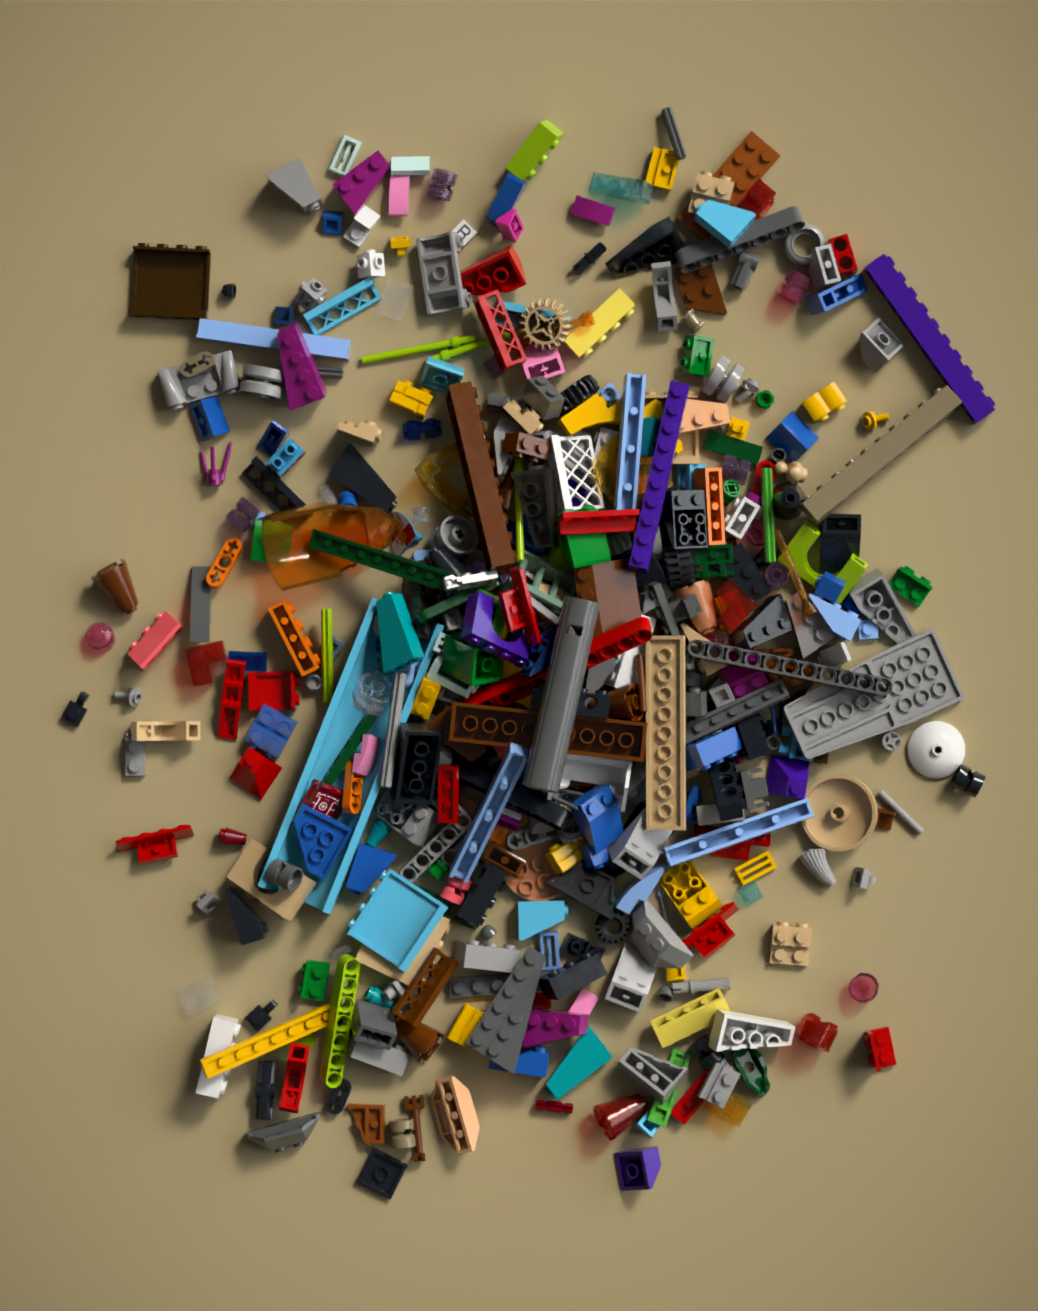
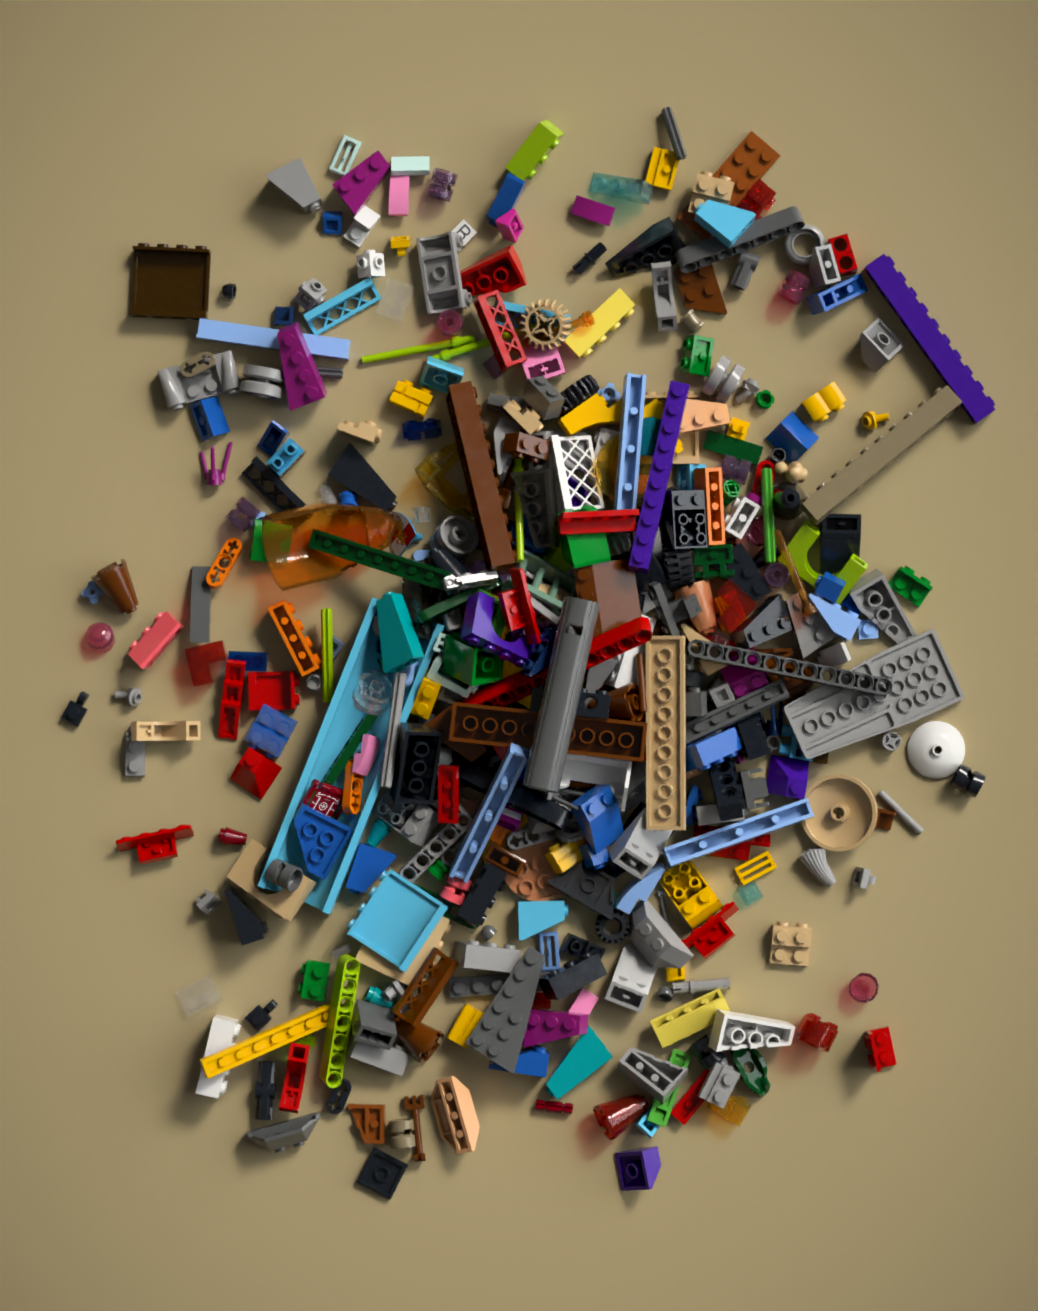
(87, 592): none -> light blue plate
(450, 323): none -> clear pink wheel

